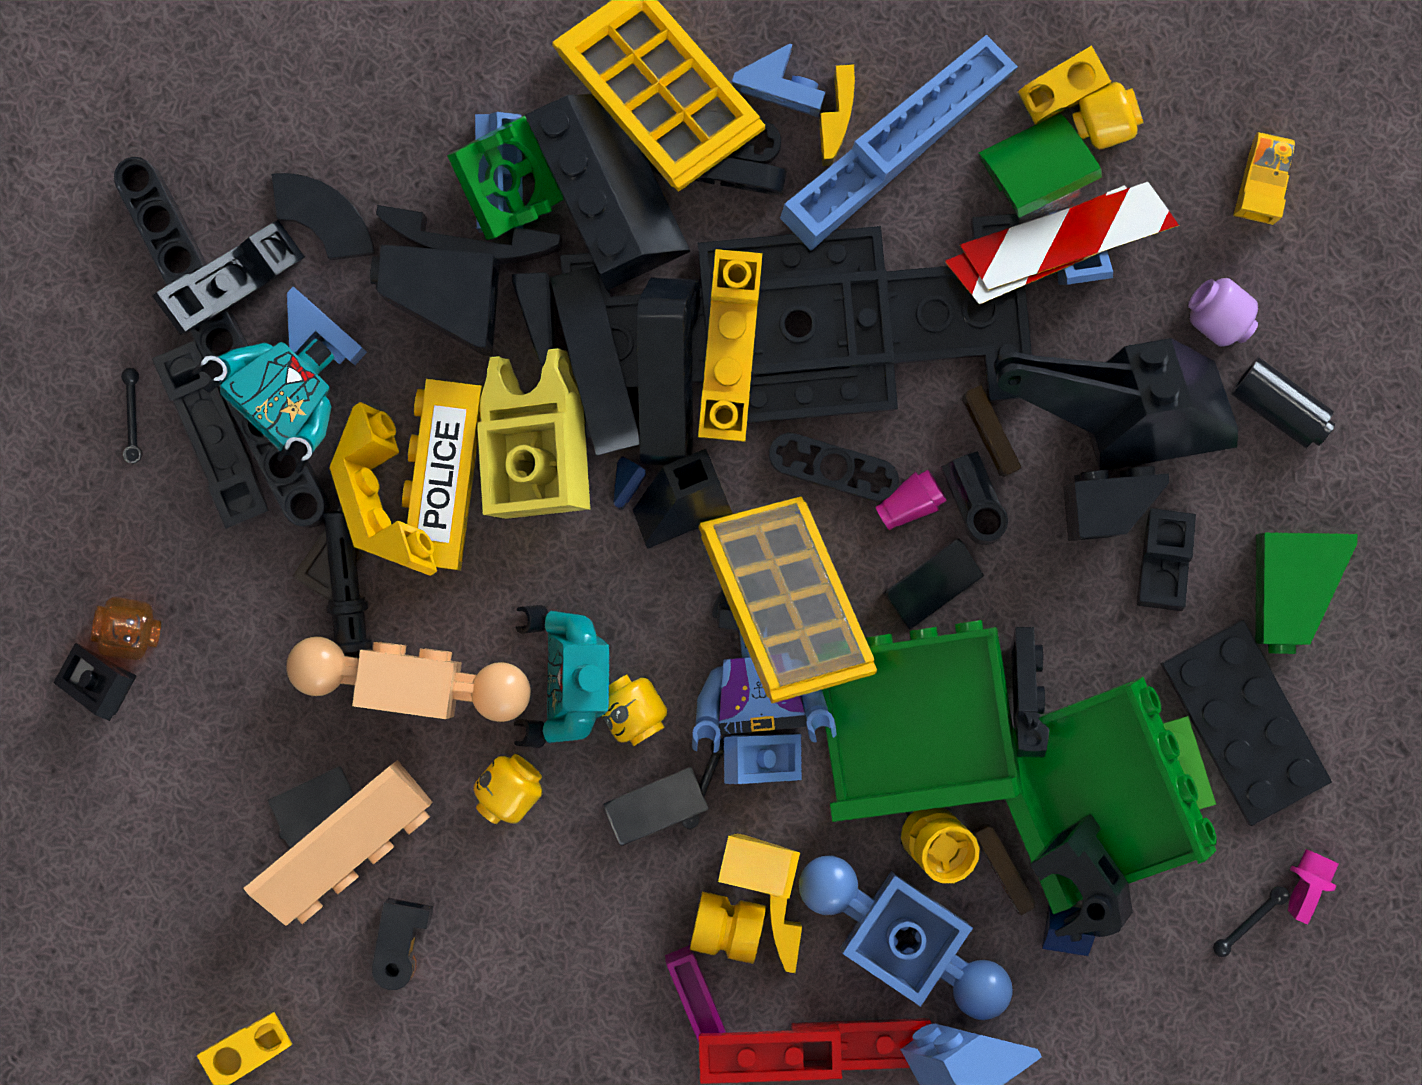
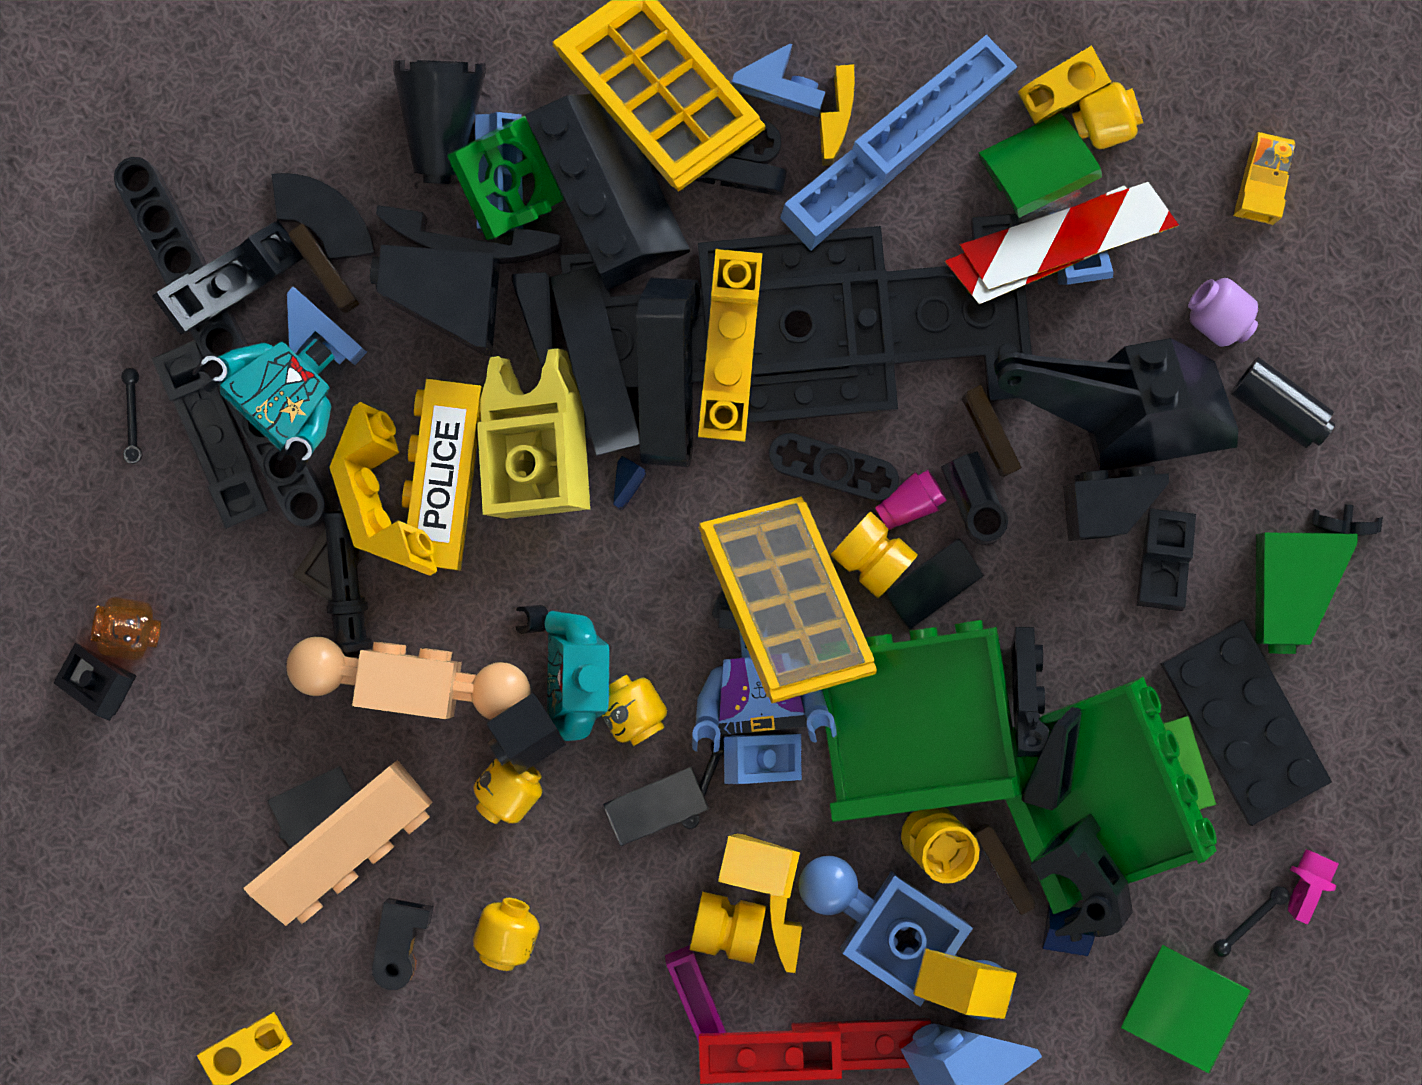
(323, 268): none -> dark brown tile
(437, 111): none -> black cone
(506, 934): none -> yellow head
(524, 734): none -> black brick
(680, 499): black slope -> none
(874, 555): none -> yellow wheel
(964, 985): none -> yellow slope
(1054, 770): none -> black slope
(1186, 1009): none -> green slope
(1346, 525): none -> black piece

